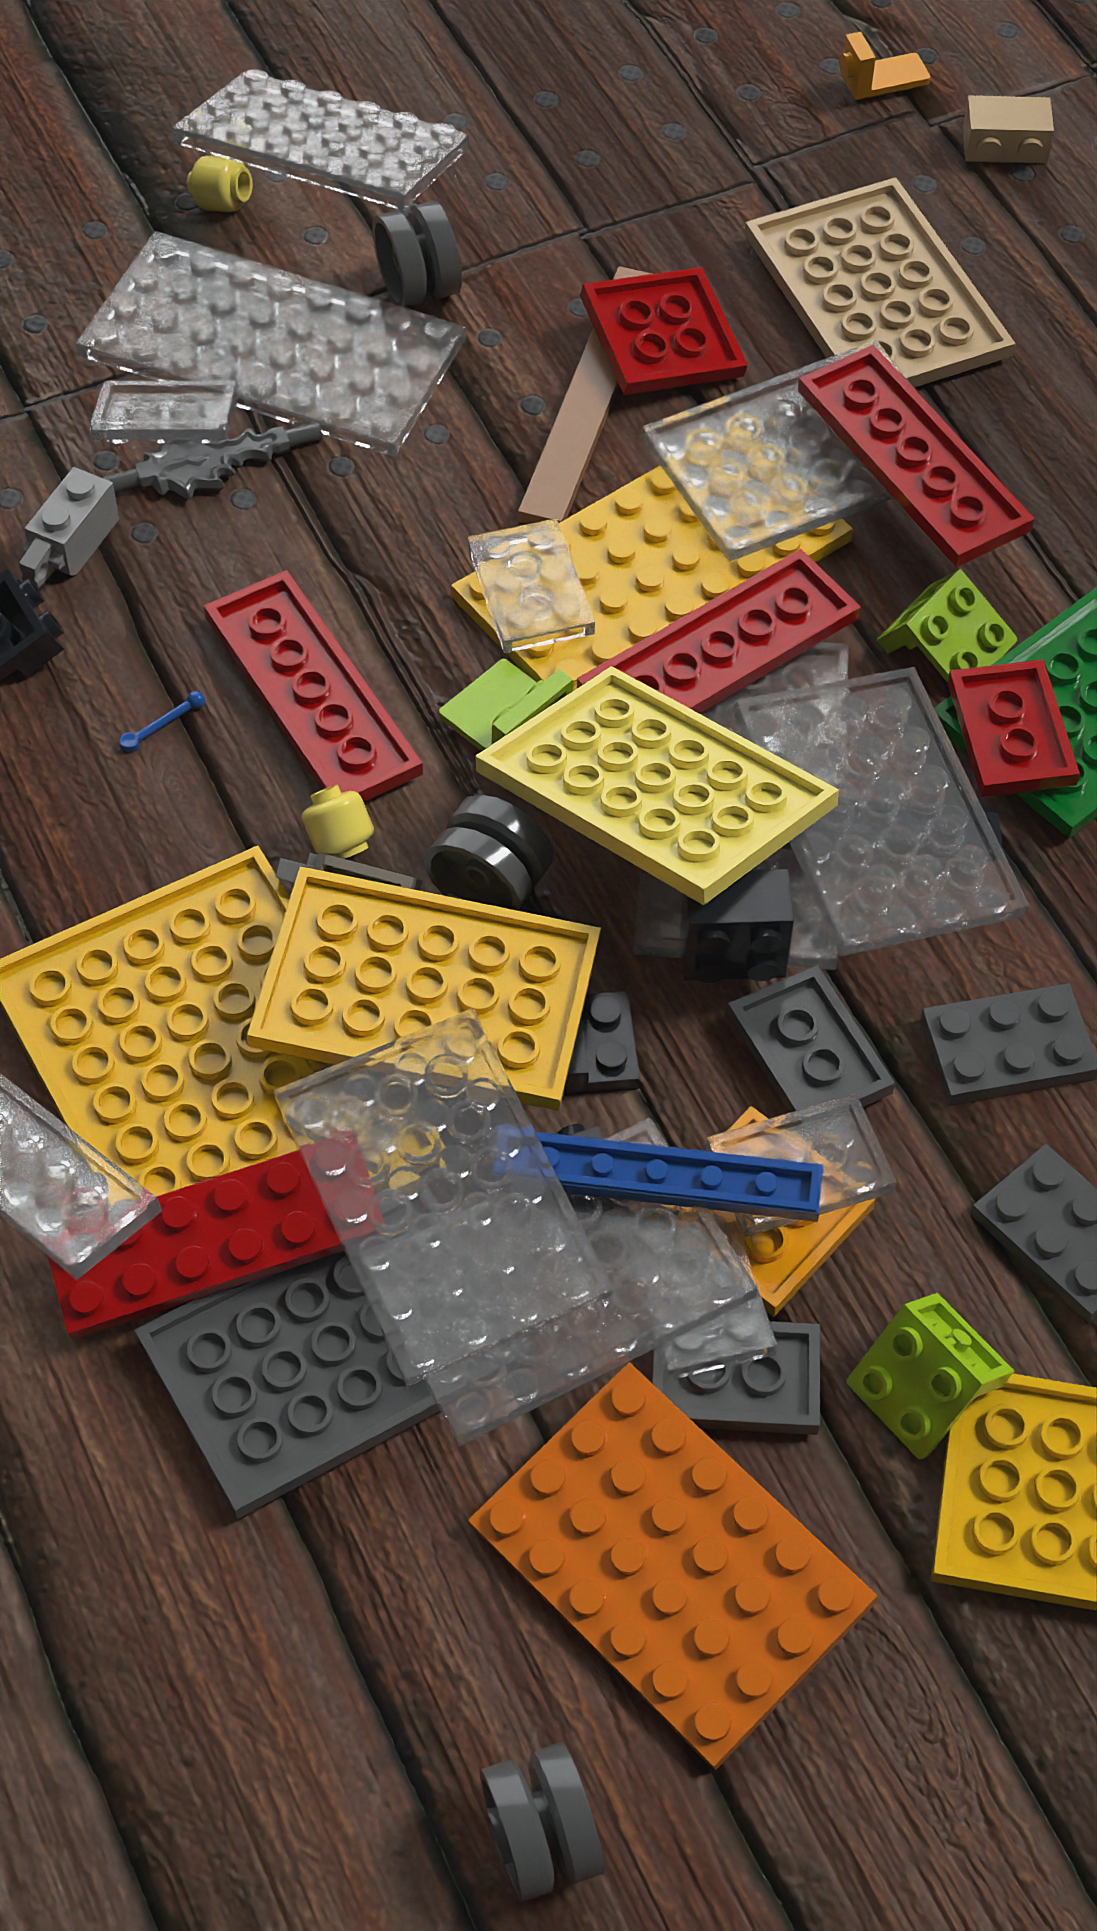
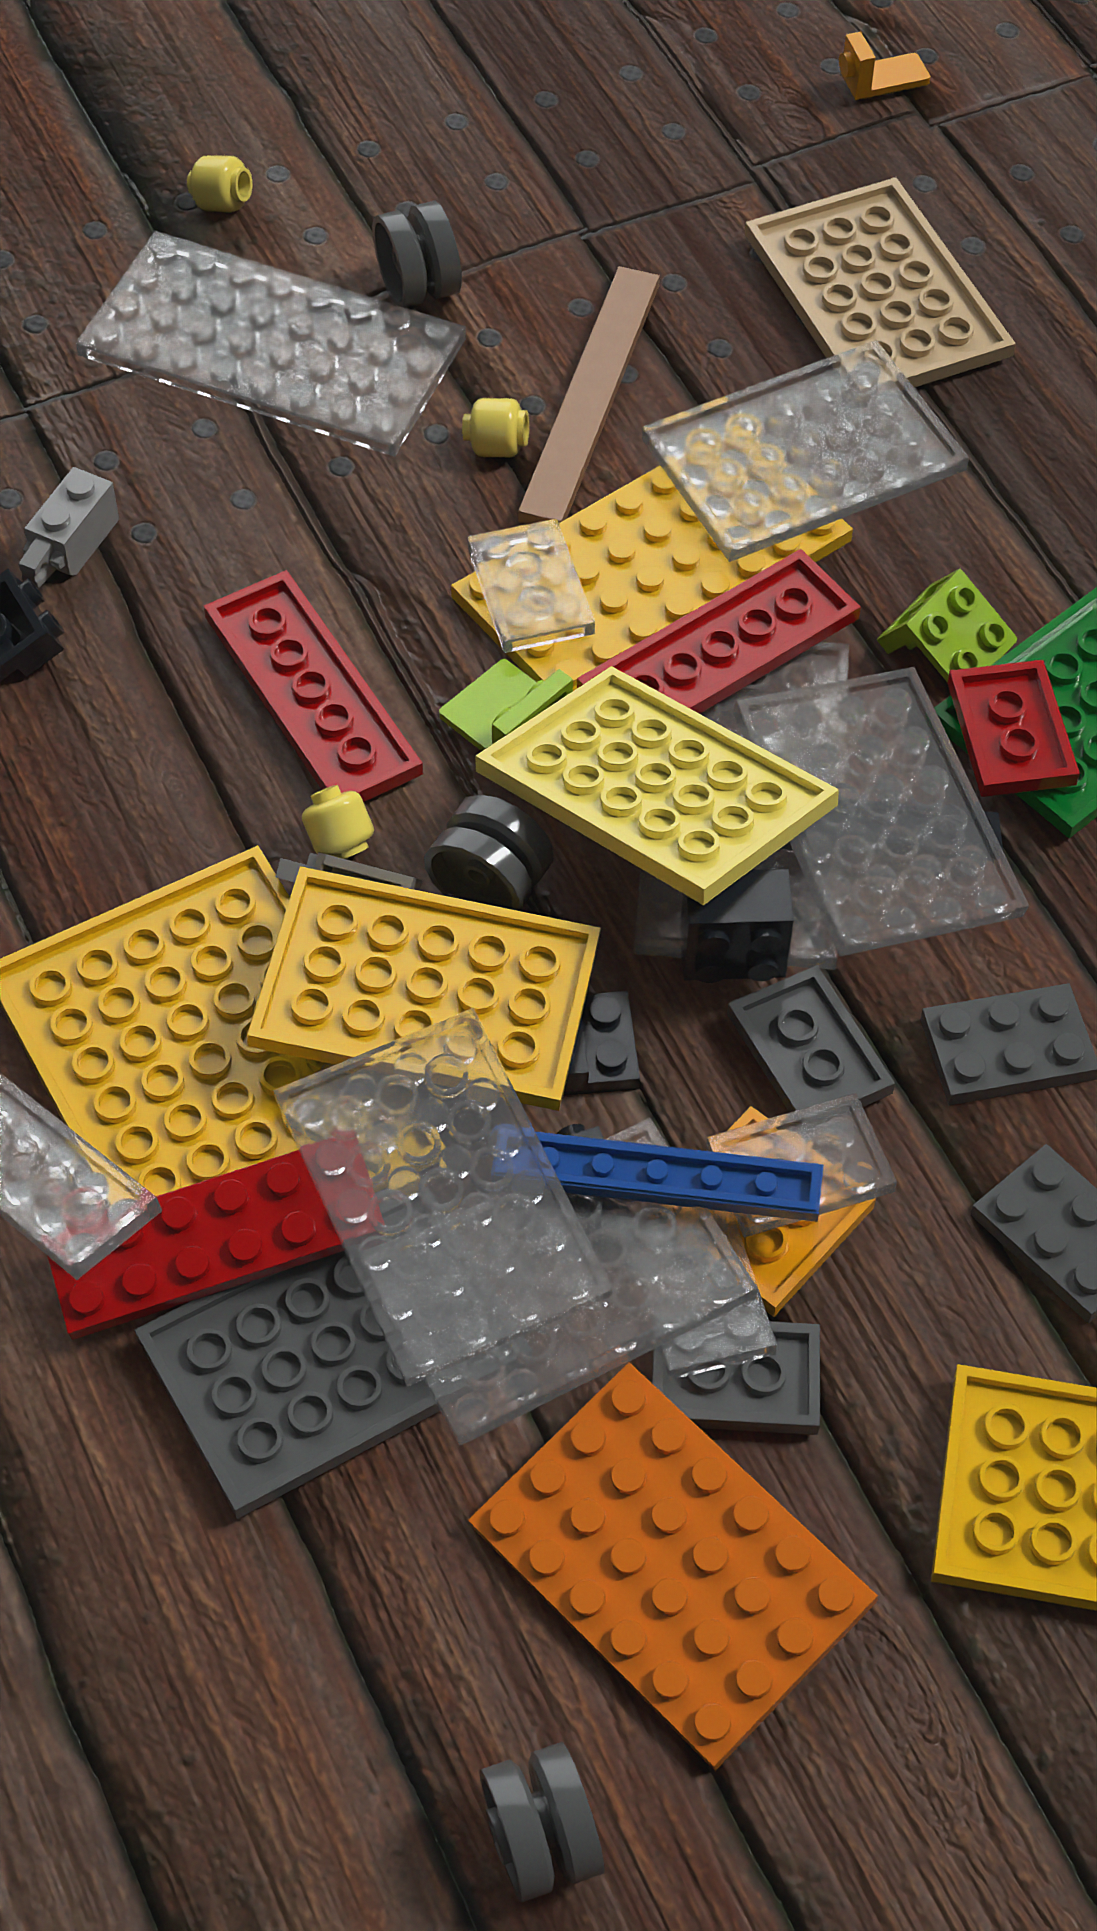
(131, 741): blue hinge -> none
(164, 411): clear plate -> none
(198, 466): dark grey piece -> none
(322, 138): clear plate -> none
(496, 427): none -> light yellow head
(663, 330): red plate -> none
(915, 455): red plate -> none
(926, 1372): lime bracket -> none
(1008, 129): tan brick -> none

